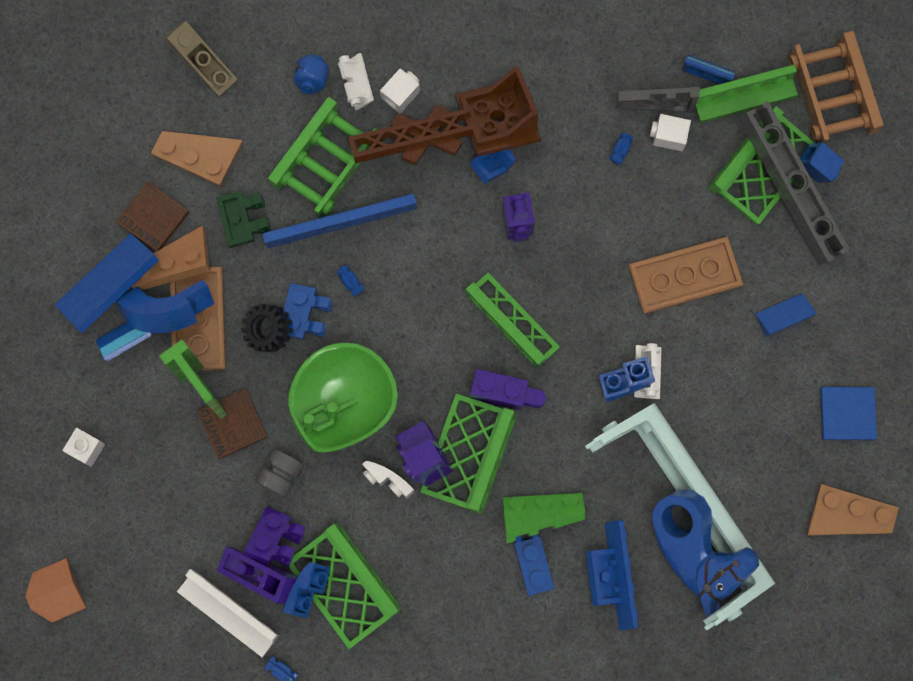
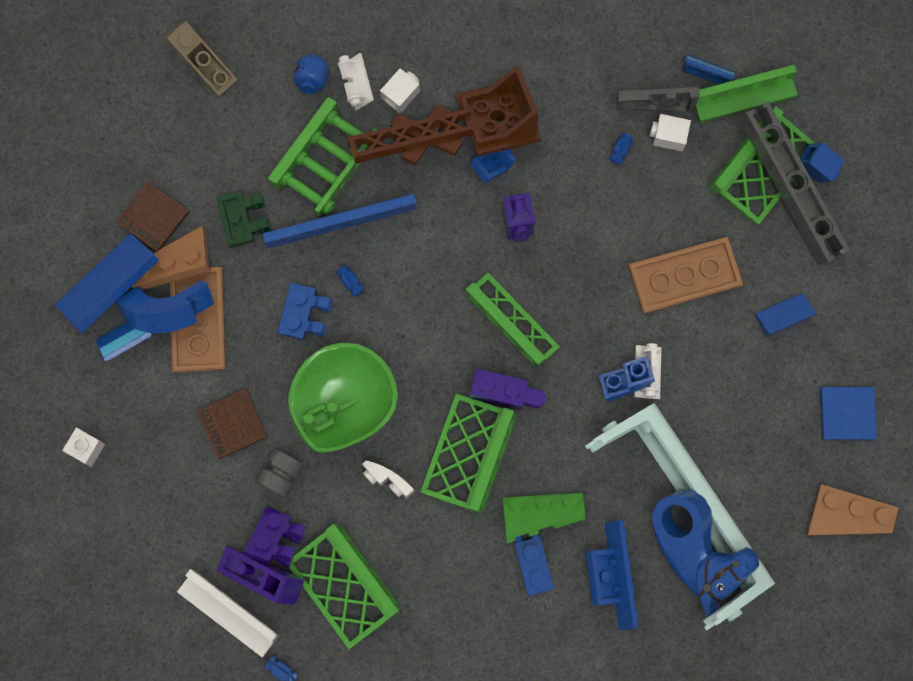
(54, 592): nougat slope -> none
(185, 366): bright green fence -> none
(198, 154): medium nougat wing -> none
(253, 328): black tyre -> none
(311, 580): blue slope -> none
(422, 455): dark purple brick -> none
(854, 72): medium nougat fence -> none

